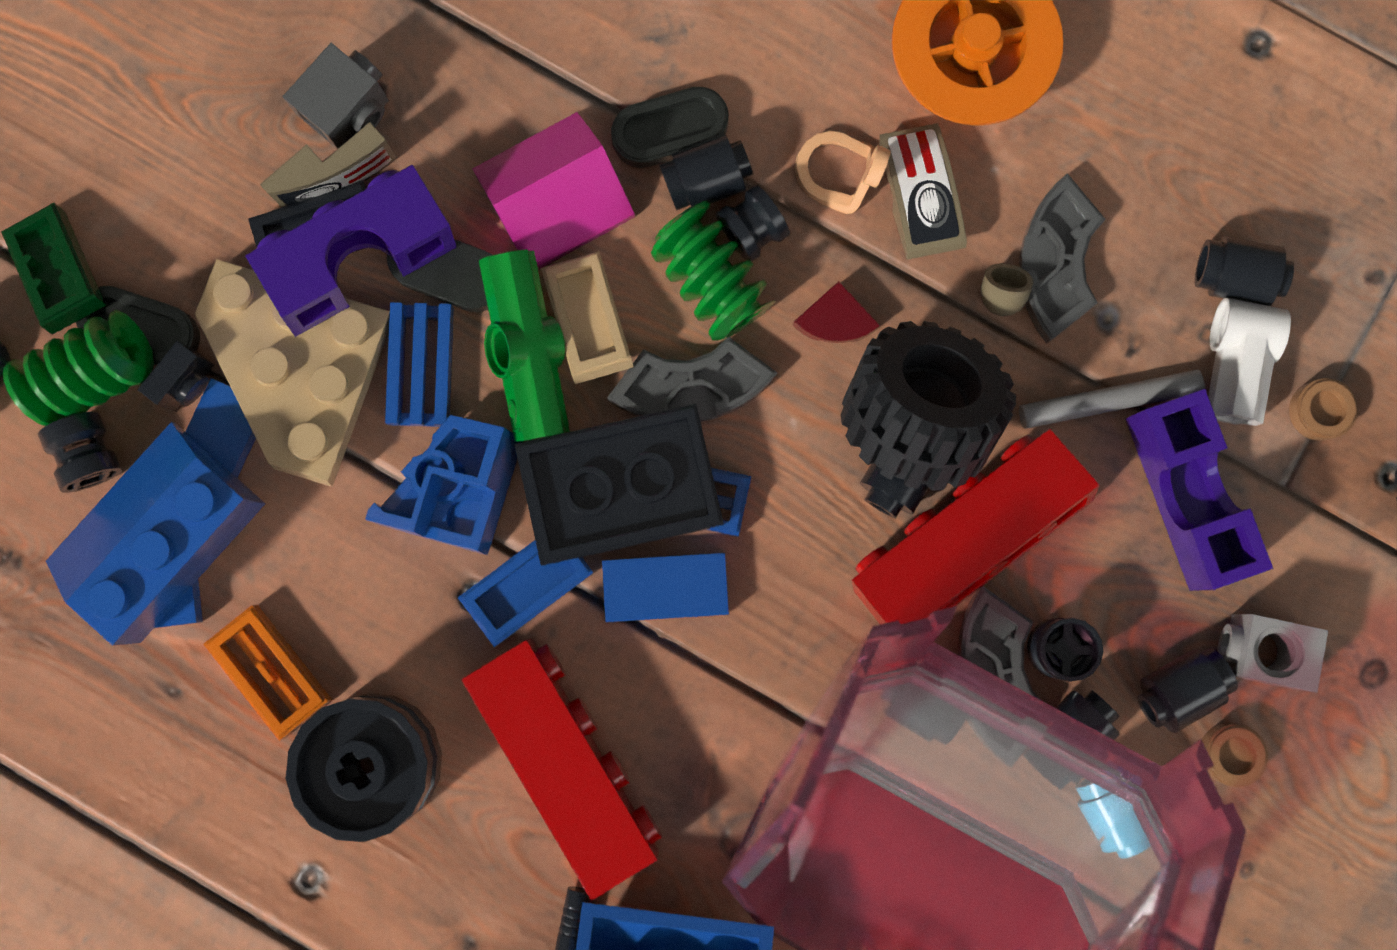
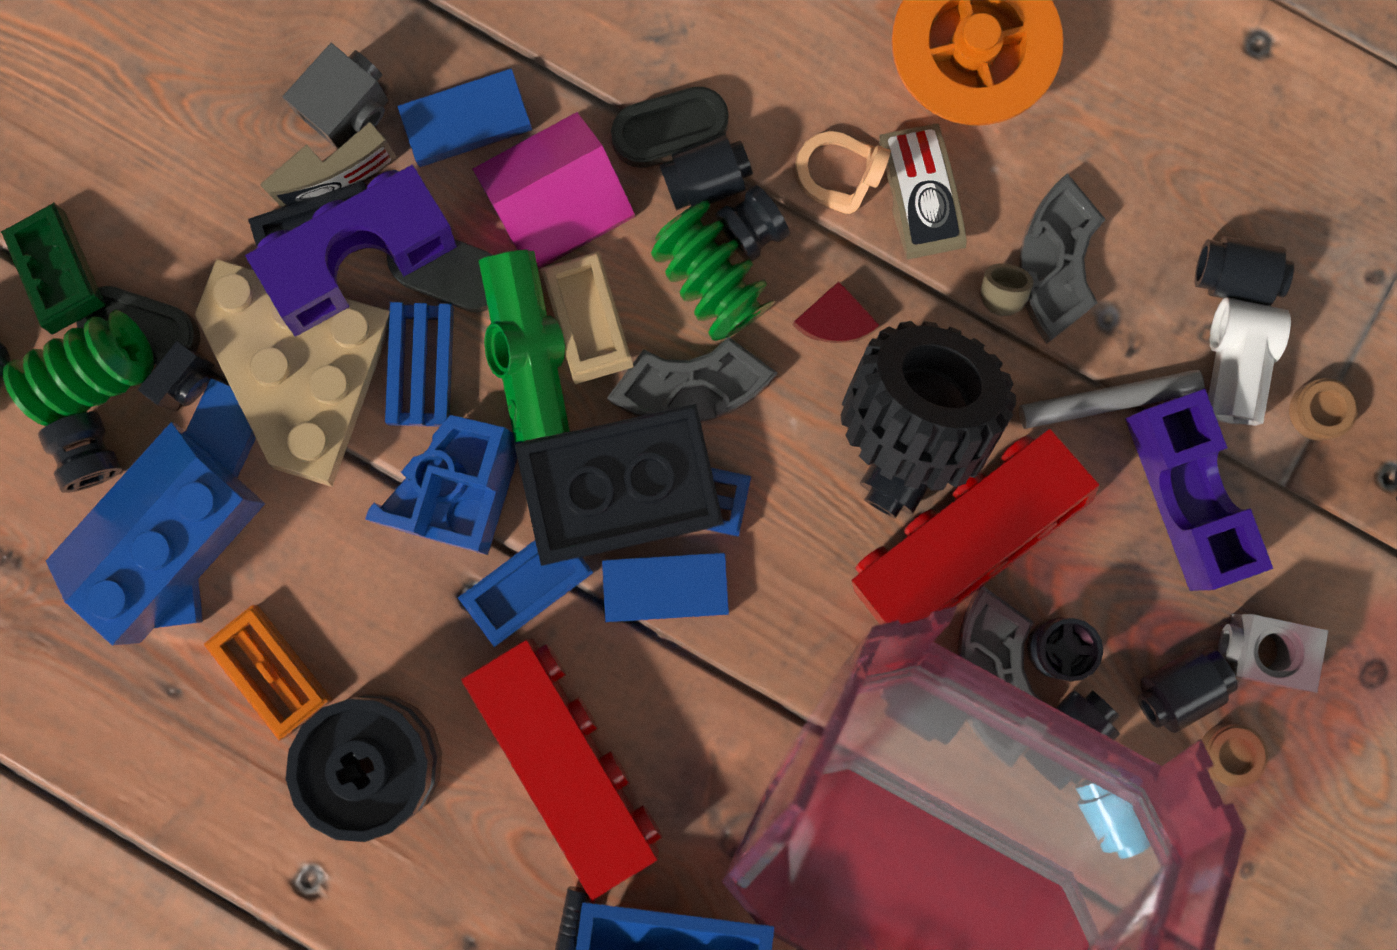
(464, 118): none -> blue tile

